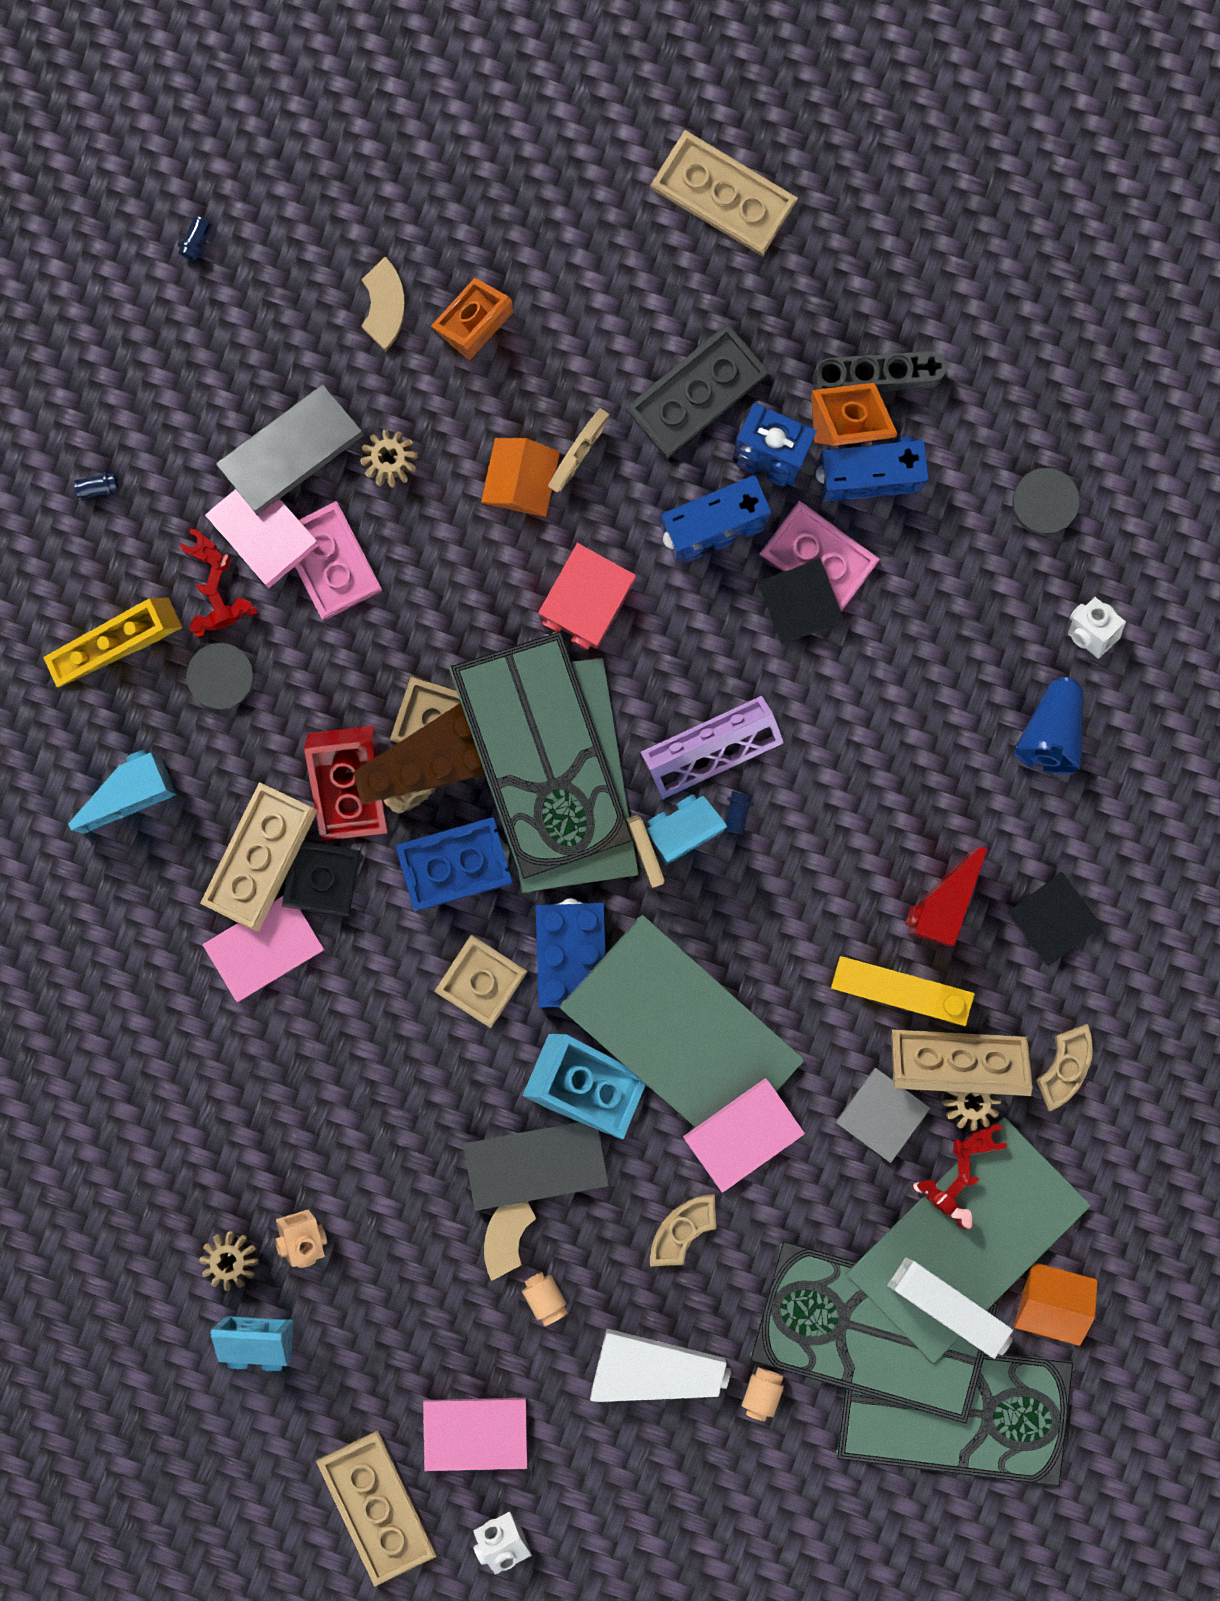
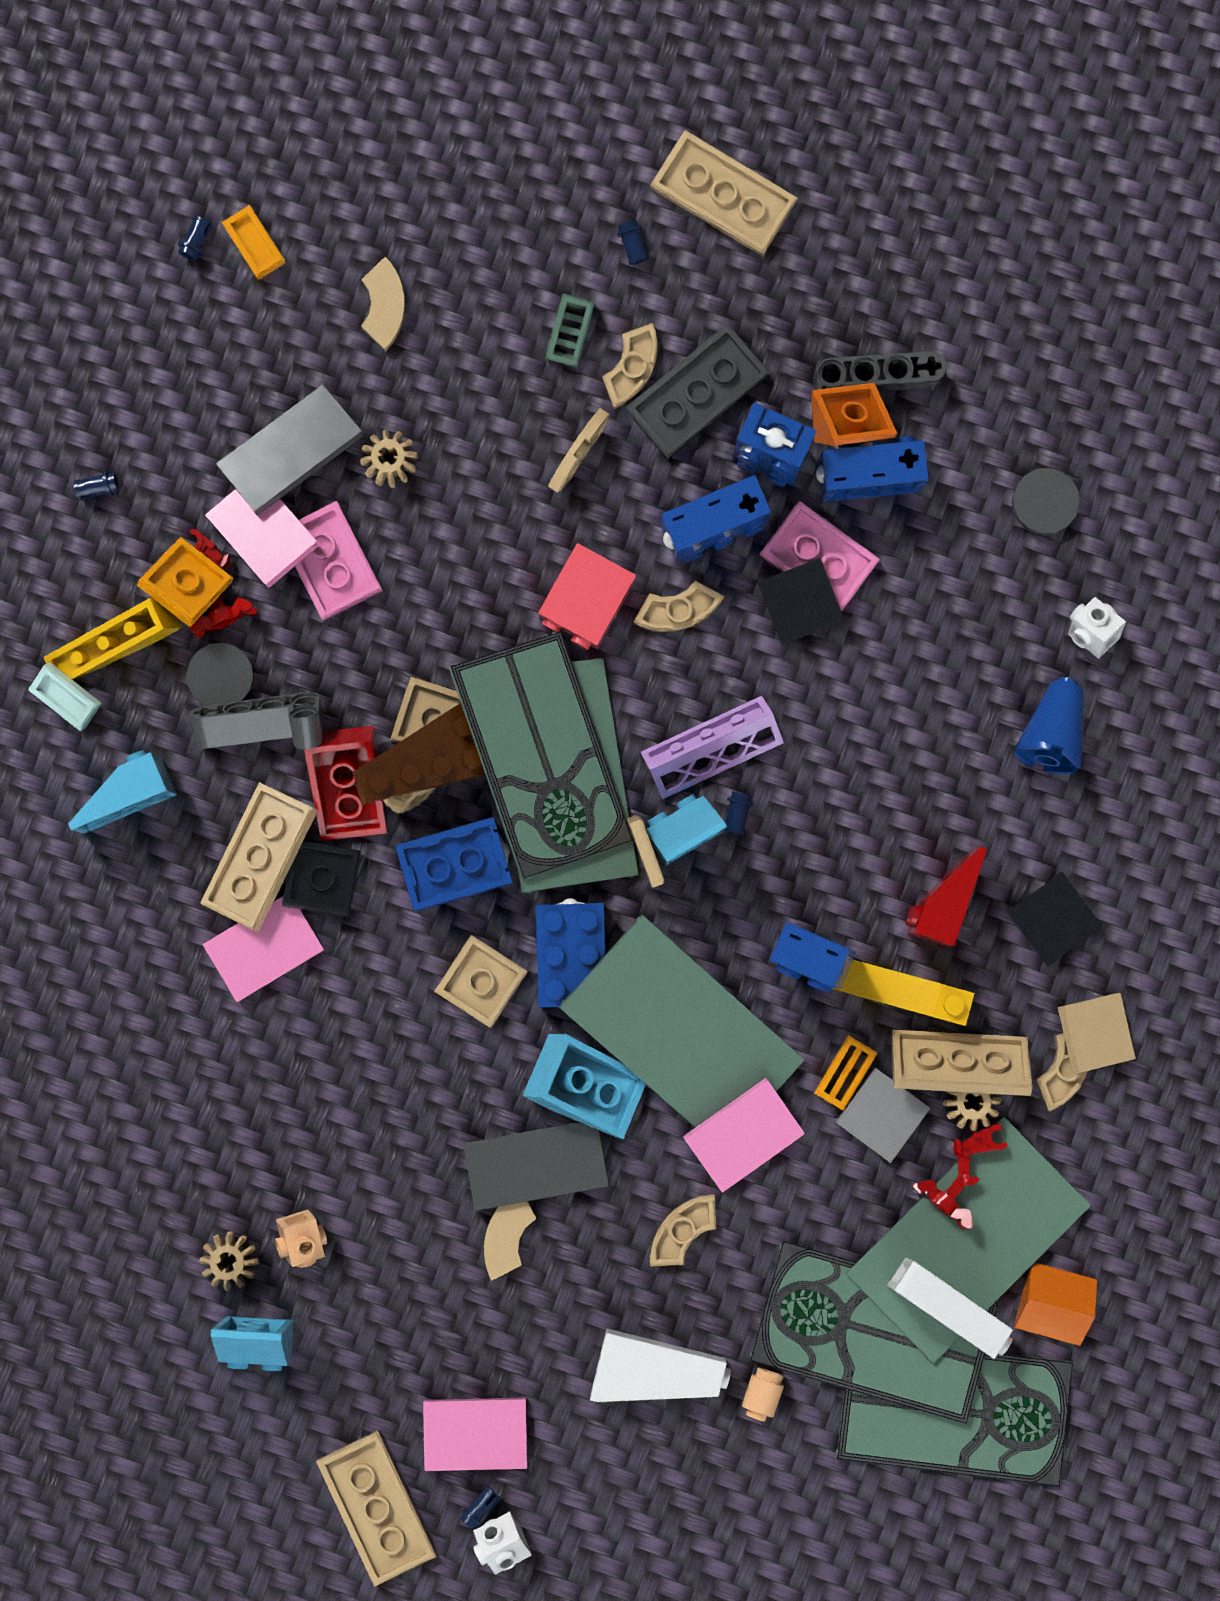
(64, 696): none -> light aqua tile
(185, 581): none -> light orange tile
(253, 242): none -> light orange tile
(260, 720): none -> dark grey beam
(473, 317): orange slope -> none
(480, 1508): none -> dark blue pin
(520, 475): orange slope -> none
(544, 1298): light nougat brick -> none
(577, 303): none -> sand green slope
(633, 242): none -> dark blue pin
(634, 367): none -> tan tile
(678, 611): none -> tan tile
(813, 956): none -> blue piece
(871, 1054): none -> light orange tile
(1096, 1033): none -> tan tile

